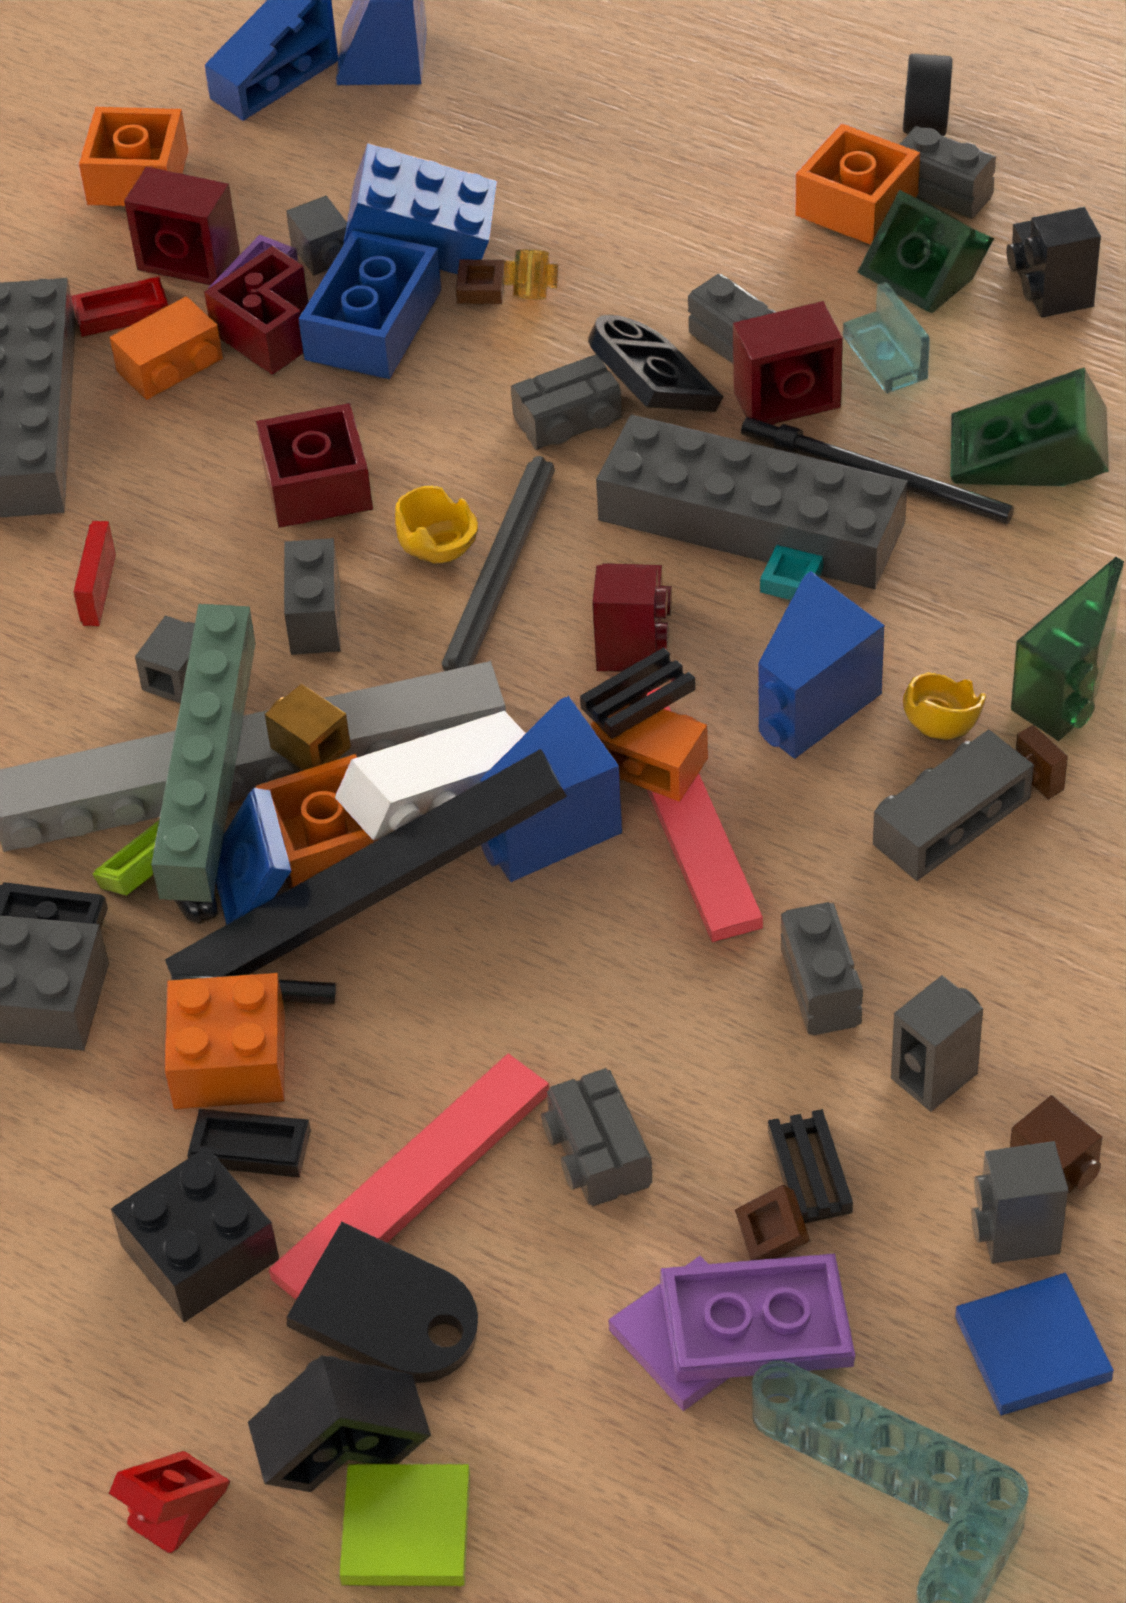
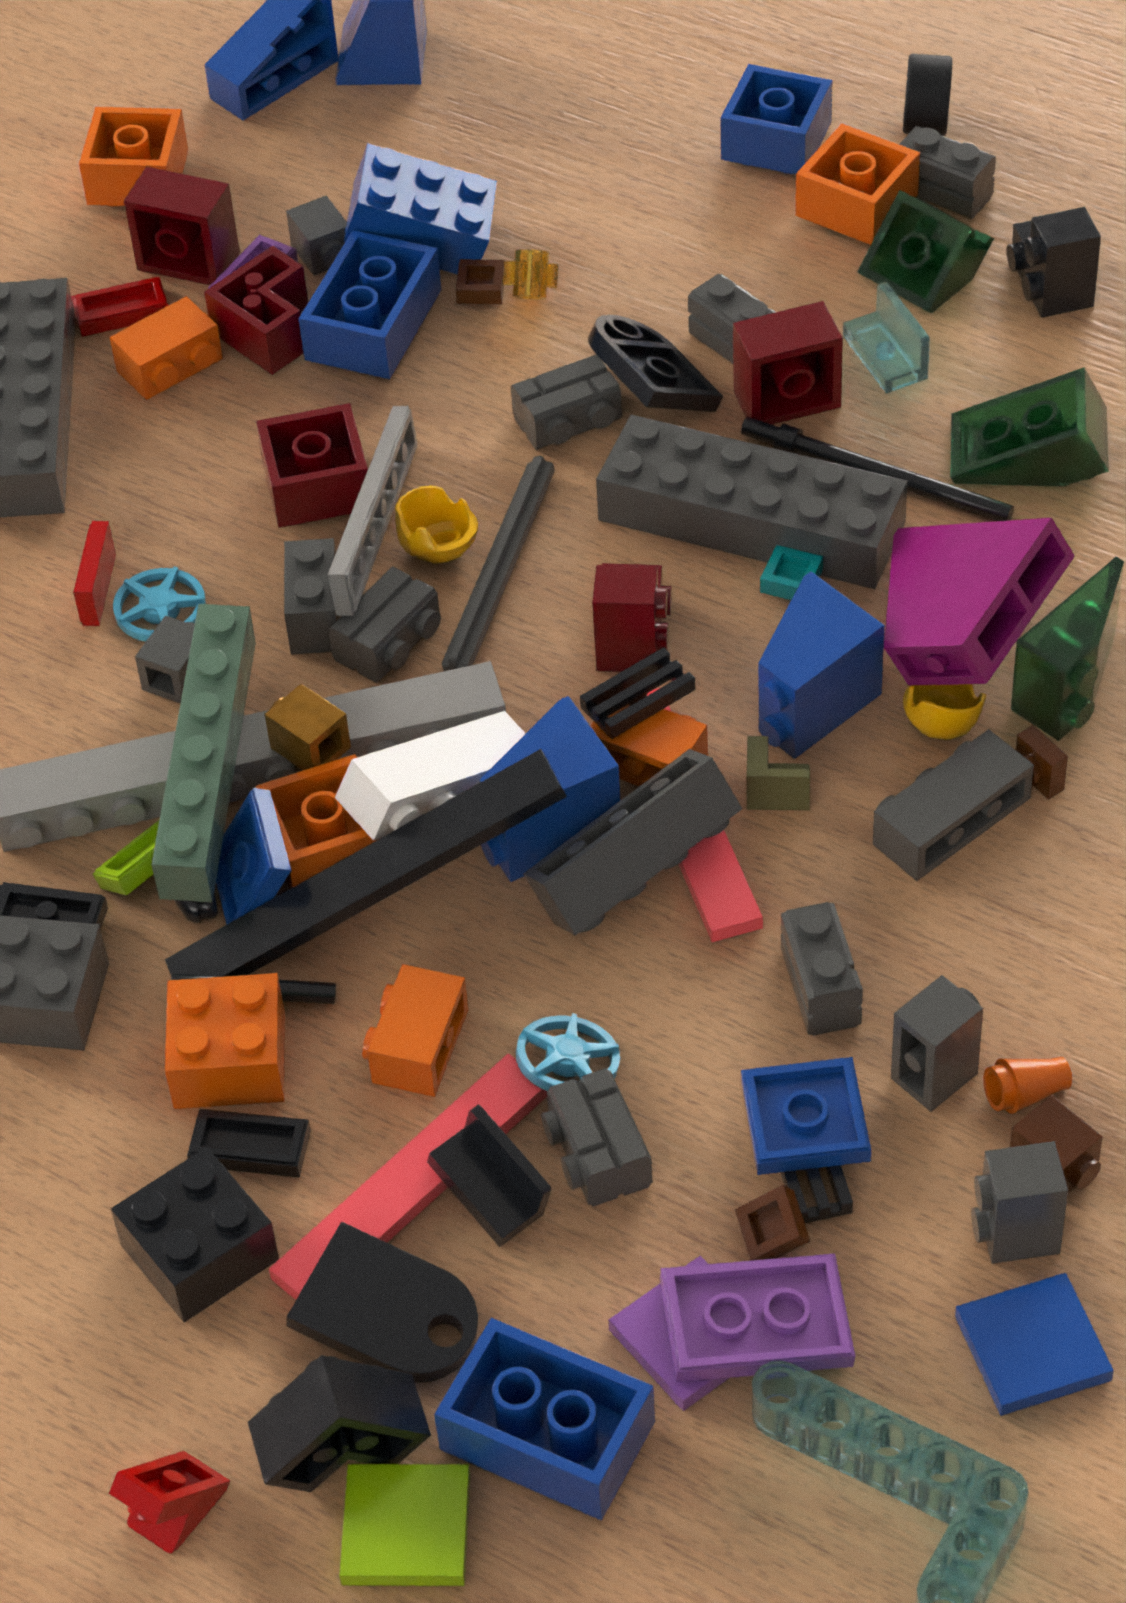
(157, 600): none -> medium azure wheel
(372, 511): none -> light grey tile
(386, 625): none -> dark grey brick
(416, 1030): none -> orange brick
(491, 1177): none -> black panel
(545, 1418): none -> blue brick
(565, 1053): none -> medium azure wheel
(633, 842): none -> dark grey brick
(774, 784): none -> olive panel
(775, 119): none -> blue brick
(805, 1116): none -> blue tile
(967, 595): none -> magenta slope
(1023, 1081): none -> orange cone

